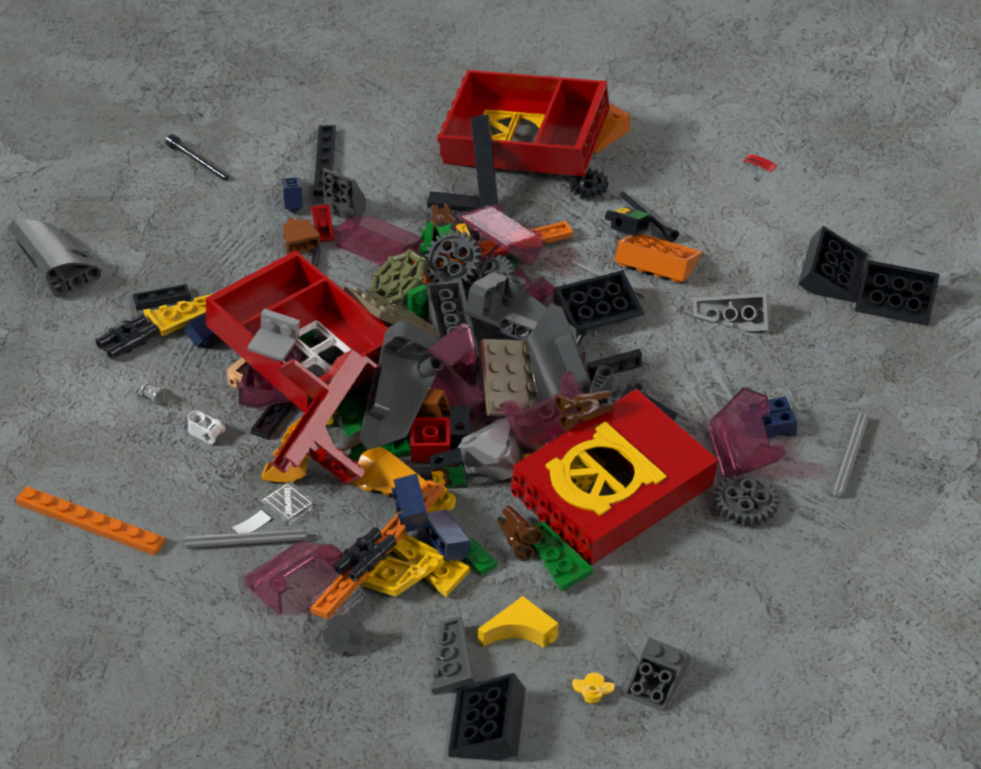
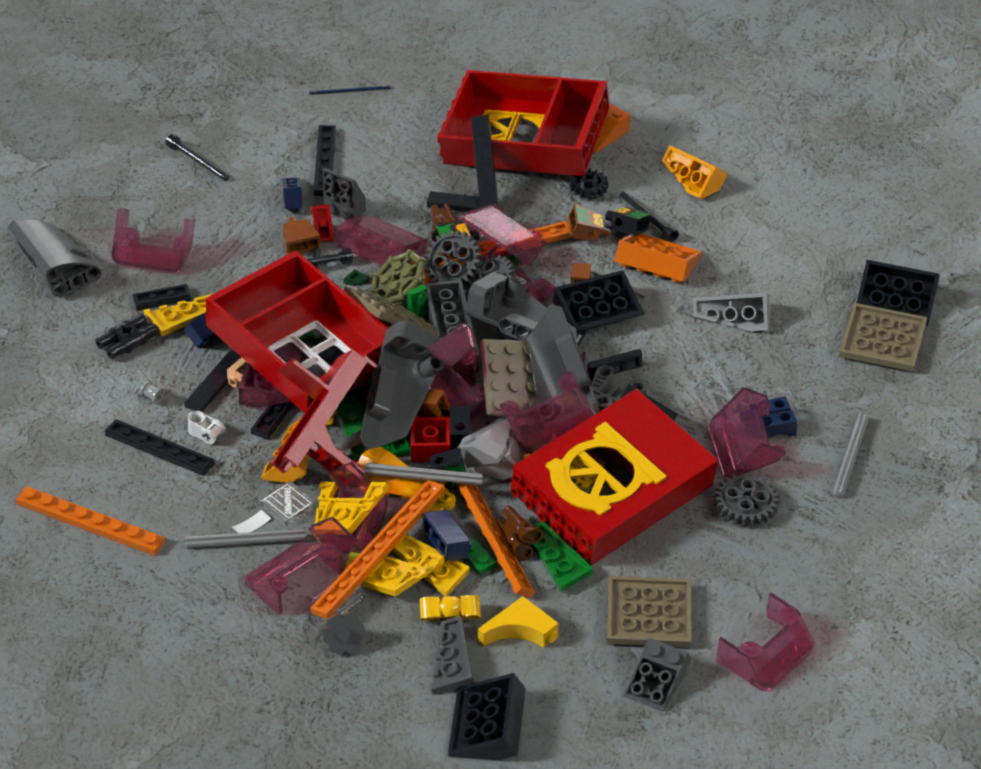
(129, 252): none -> clear pink windscreen
(159, 447): none -> black tile
(212, 383): none -> black tile
(275, 336): light grey bracket -> none
(344, 256): none -> black piece
(348, 511): none -> yellow wing
(349, 89): none -> dark blue piece
(352, 484): none -> clear pink windscreen
(356, 278): none -> dark green tile
(365, 554): black pin -> none
(410, 503): dark blue brick -> none
(423, 474): none -> light grey axle
(426, 236): green plate -> none
(450, 607): none -> yellow piece
(497, 540): none -> orange plate
(580, 272): none -> dark orange brick
(586, 224): none -> dark orange torso
(586, 405): reddish brown piece -> none
(593, 687): yellow plate -> none
(649, 609): none -> dark tan plate
(693, 173): none -> light orange wedge
(760, 161): red sticker -> none
(778, 657): none -> clear pink windscreen
(832, 266): black slope -> none
(883, 337): none -> dark tan plate

